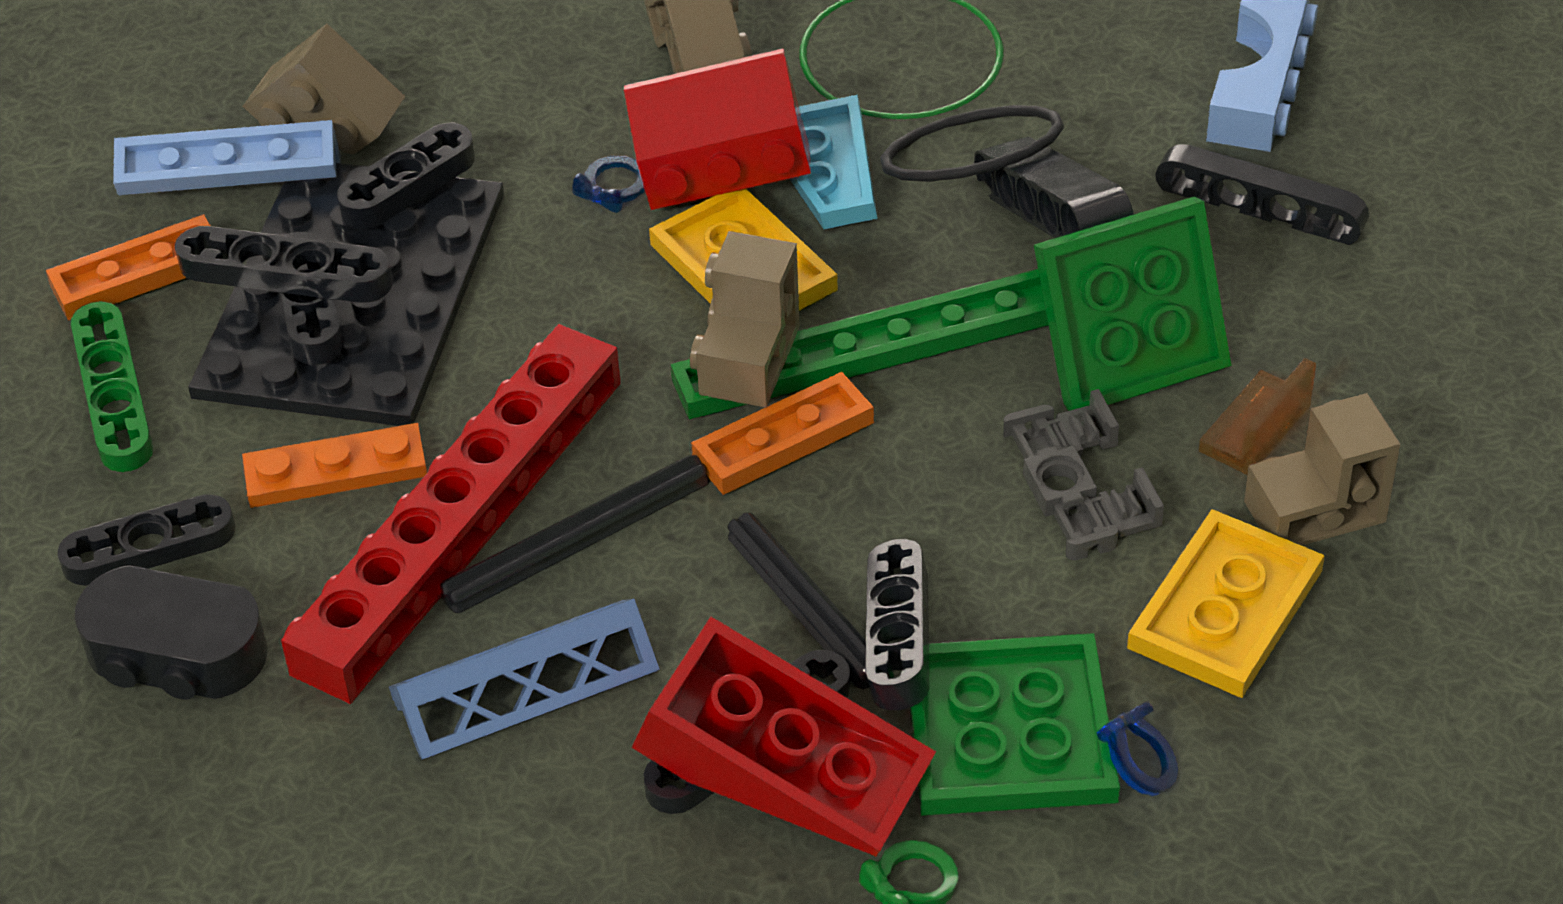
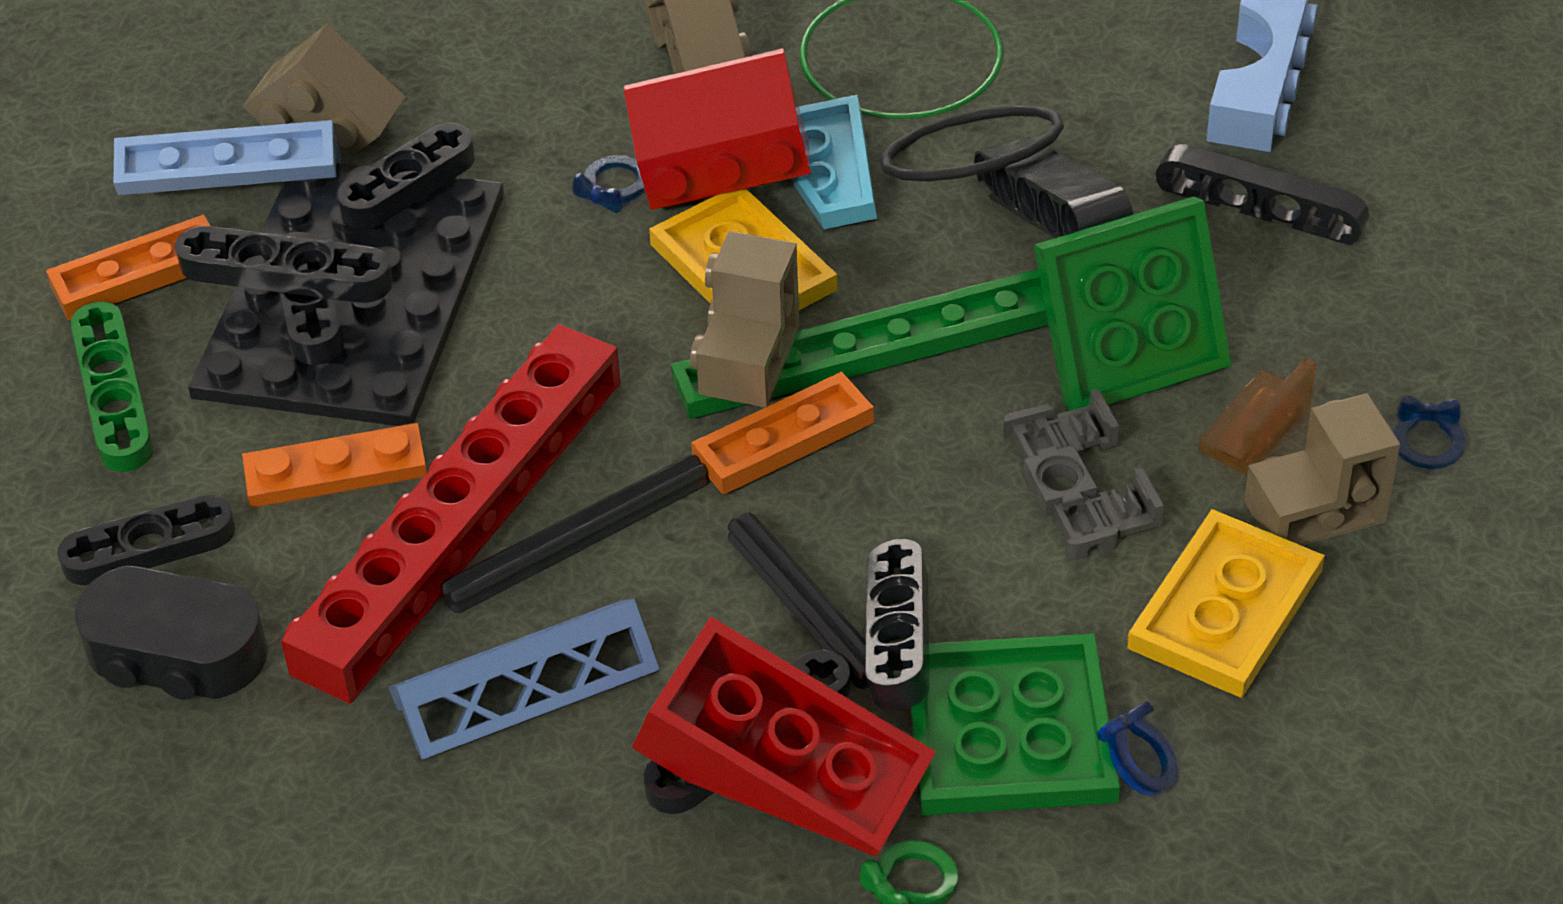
(1445, 414): none -> piece

